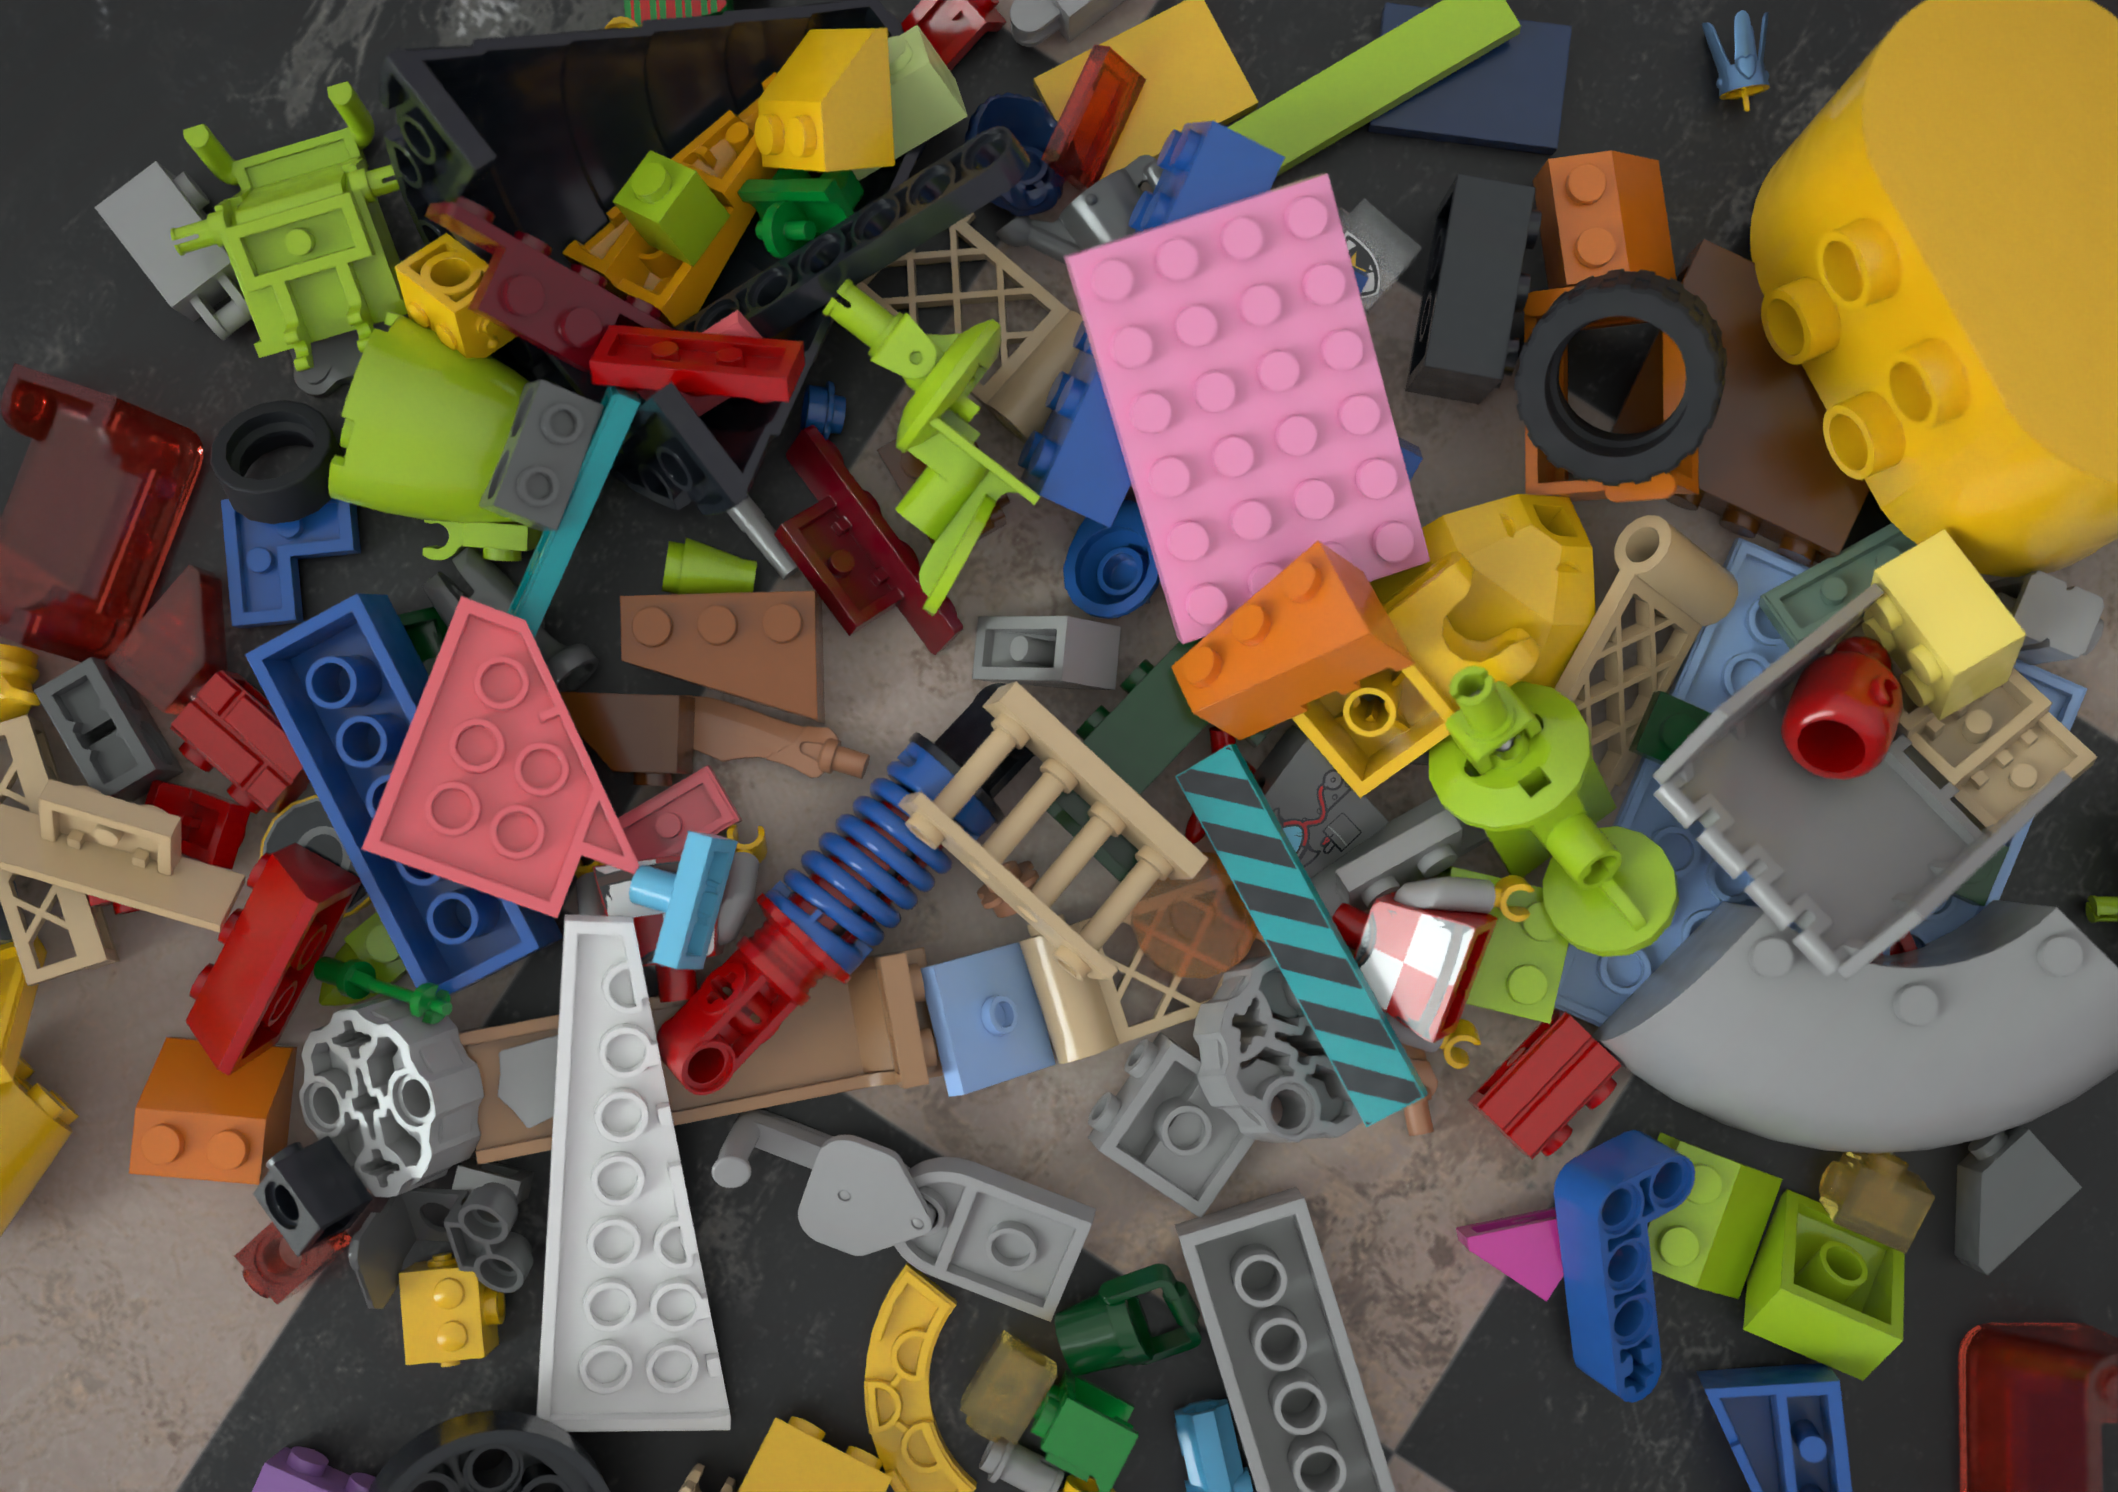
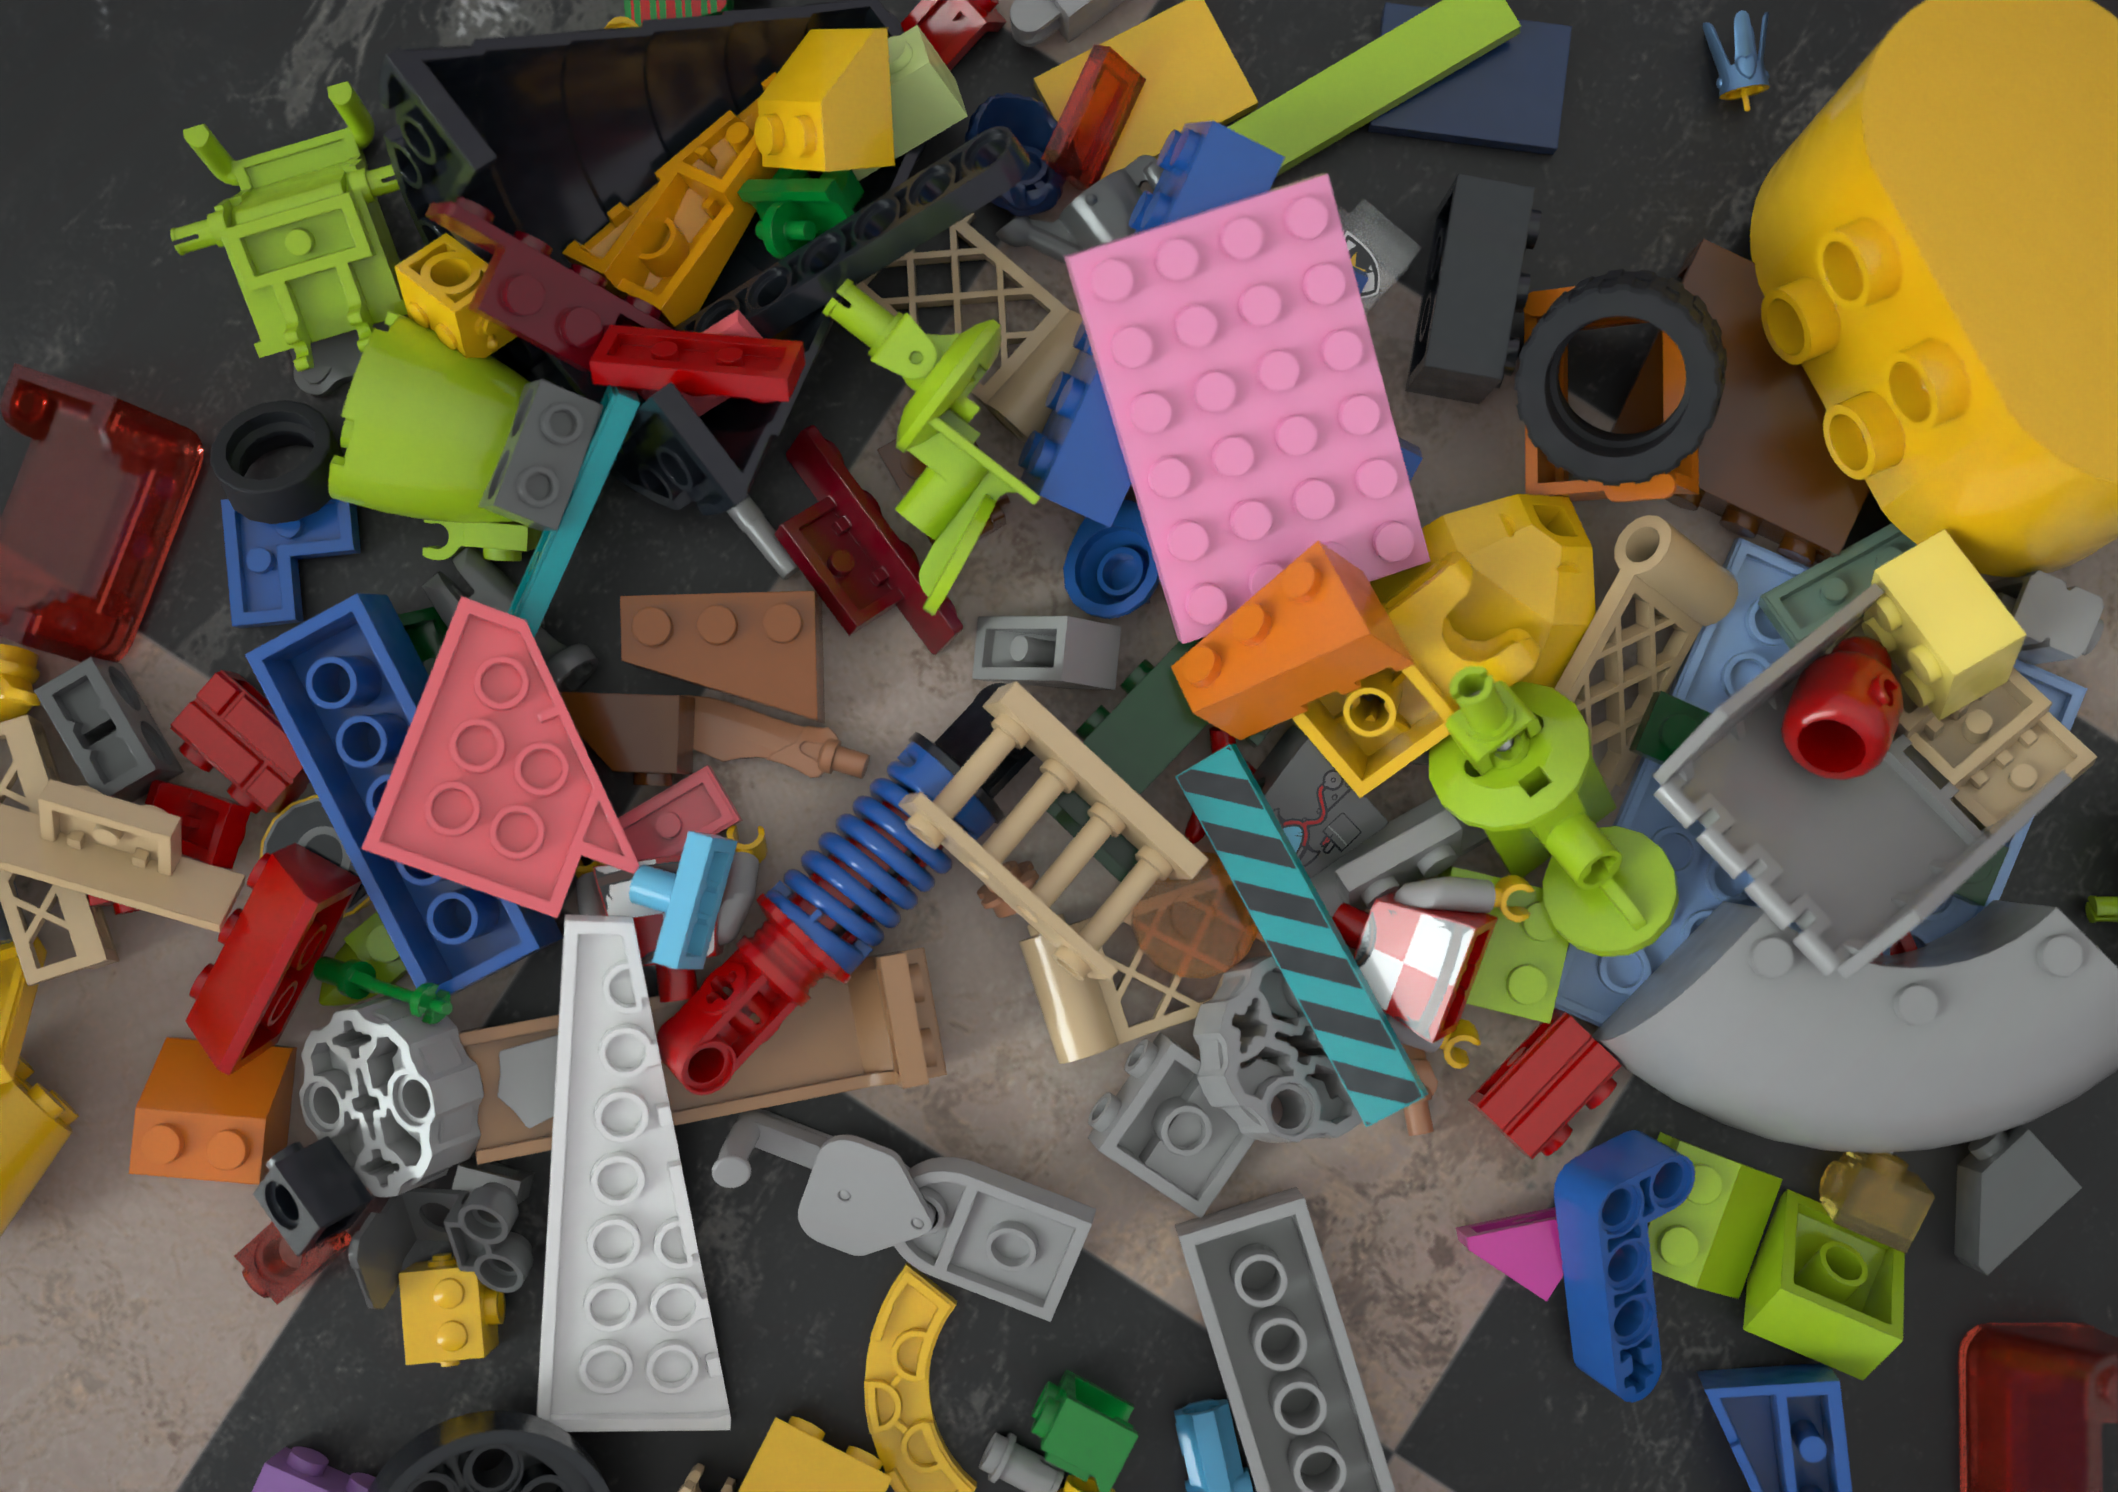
(176, 643): clear red slope -> none
(190, 283): light grey brick -> none
(671, 207): lime brick -> none
(705, 570): lime cone -> none
(823, 409): blue plate -> none
(986, 1019): light blue plate -> none
(1007, 1389): clear yellow brick -> none
(1114, 1330): dark green piece -> none
(1602, 217): orange slope -> none

